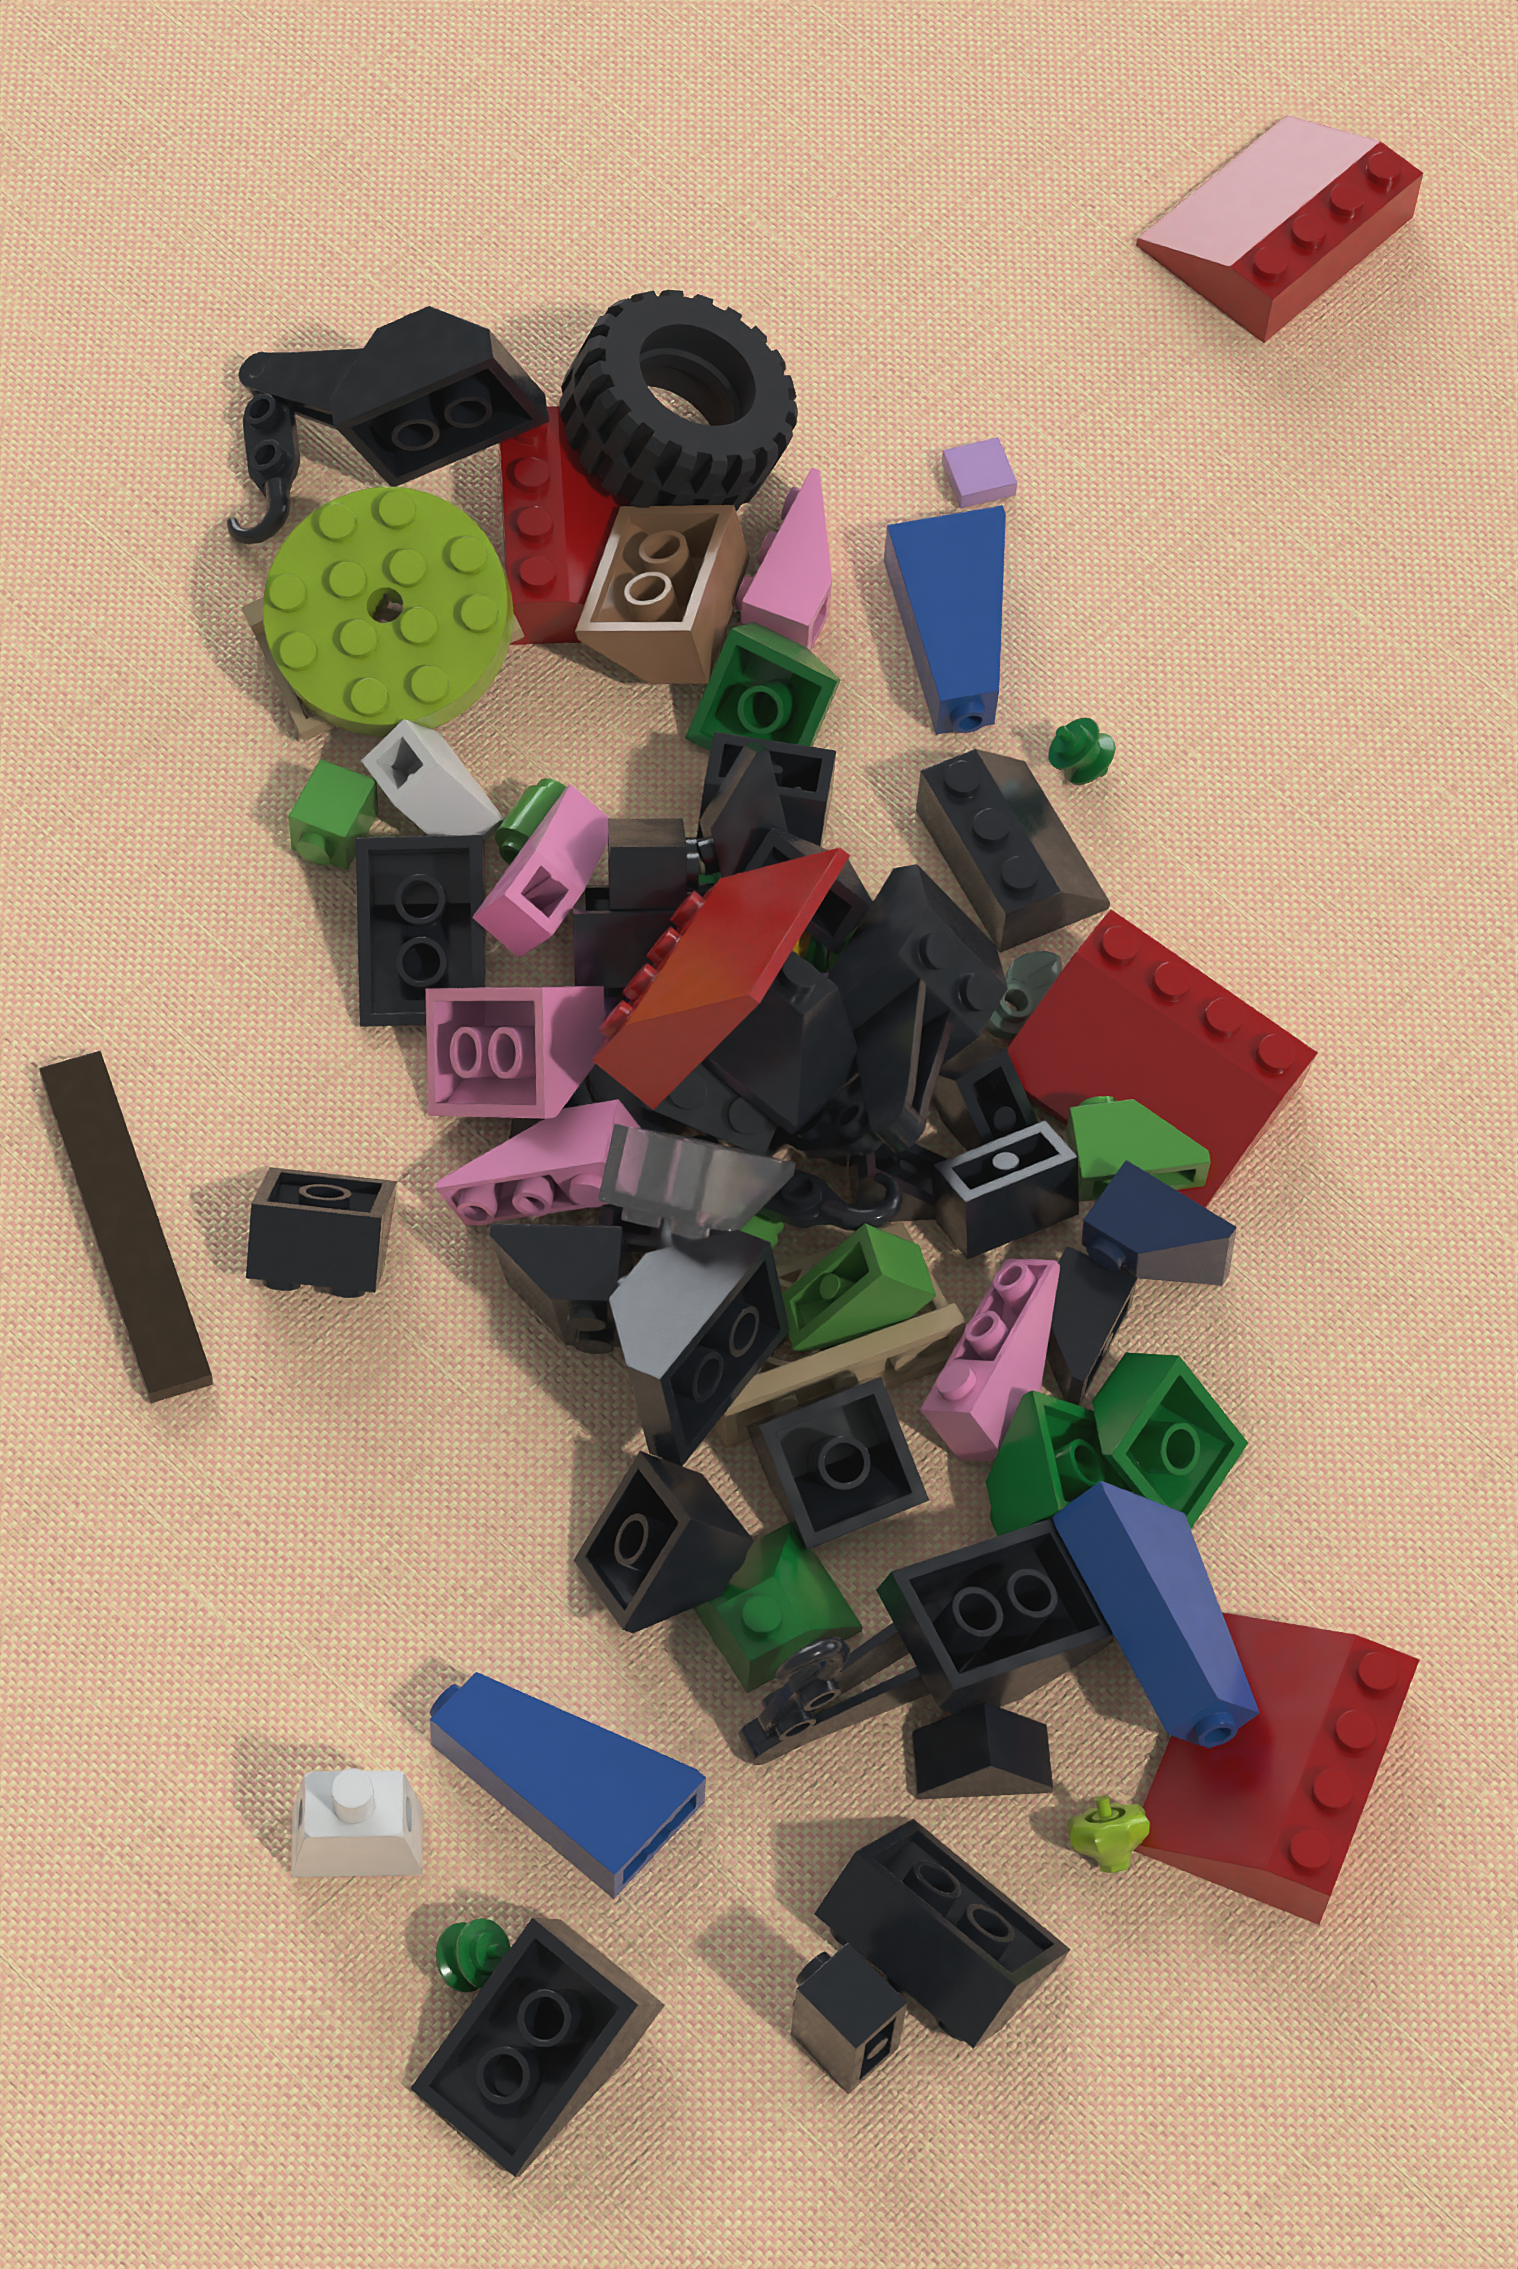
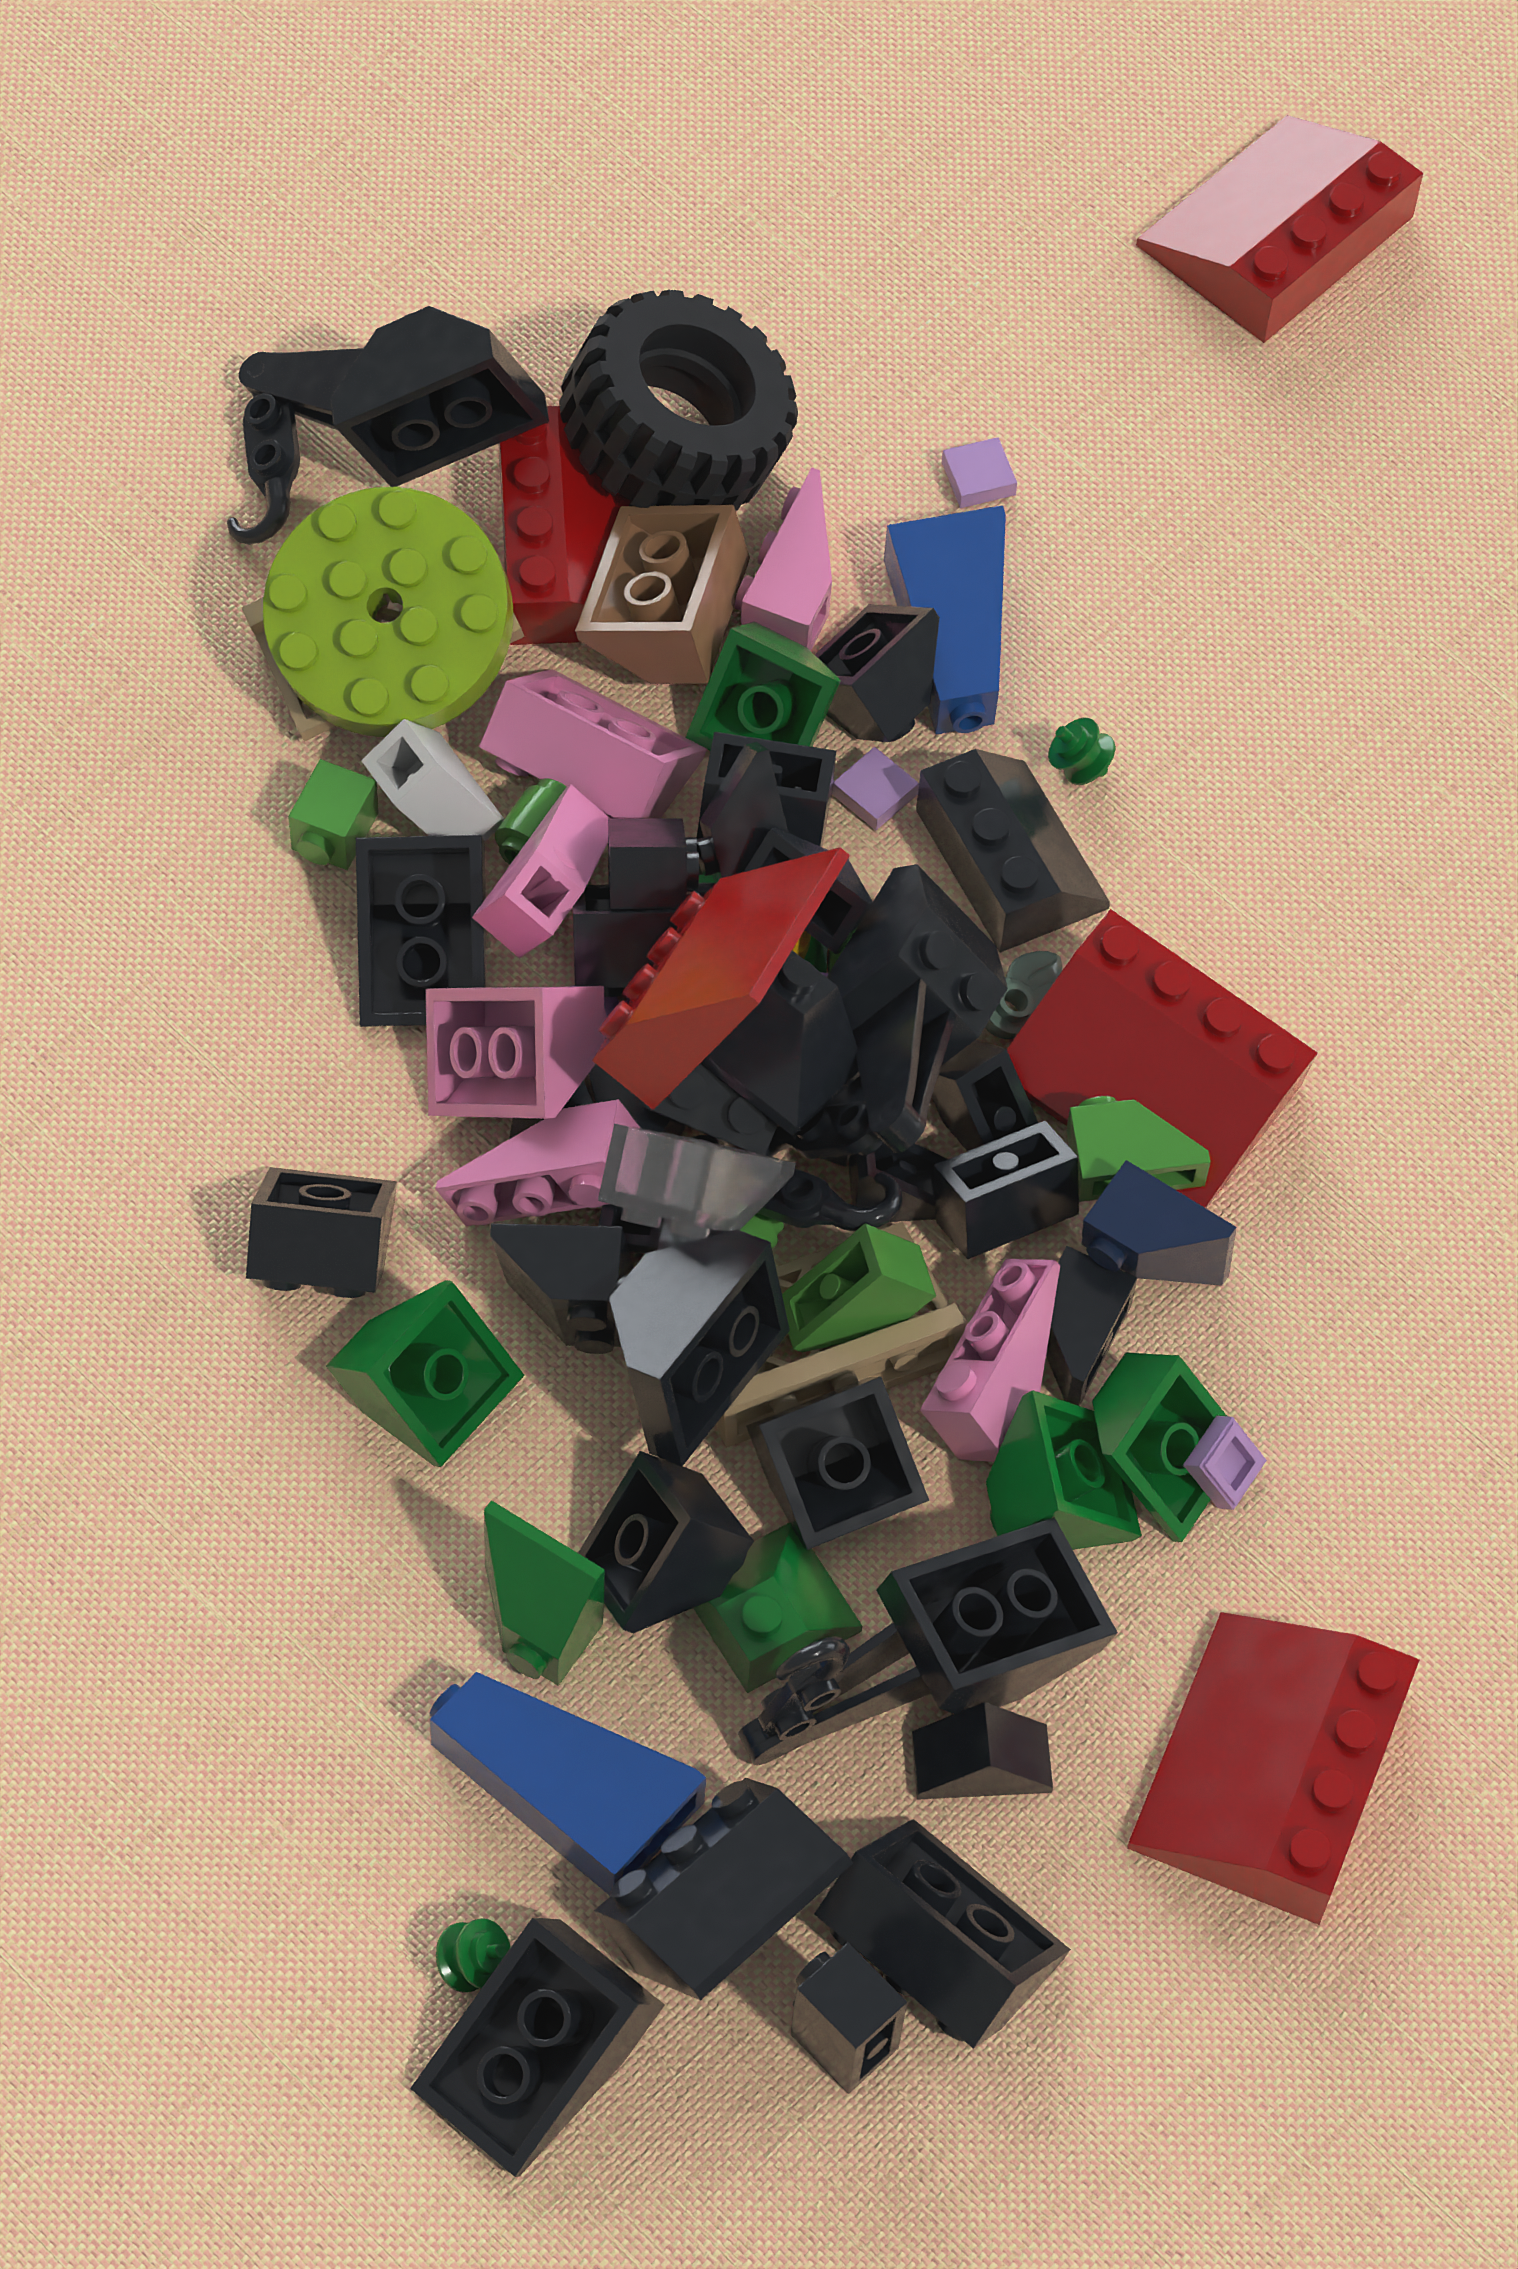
(126, 1227): dark brown tile -> none
(356, 1825): white torso -> none
(427, 1371): none -> green slope
(541, 1594): none -> green slope
(587, 740): none -> bright pink slope
(720, 1888): none -> black slope
(875, 788): none -> lavender tile
(883, 670): none -> black slope
(1109, 1833): lime piece -> none
(1160, 1609): blue slope -> none
(1225, 1462): none -> lavender tile

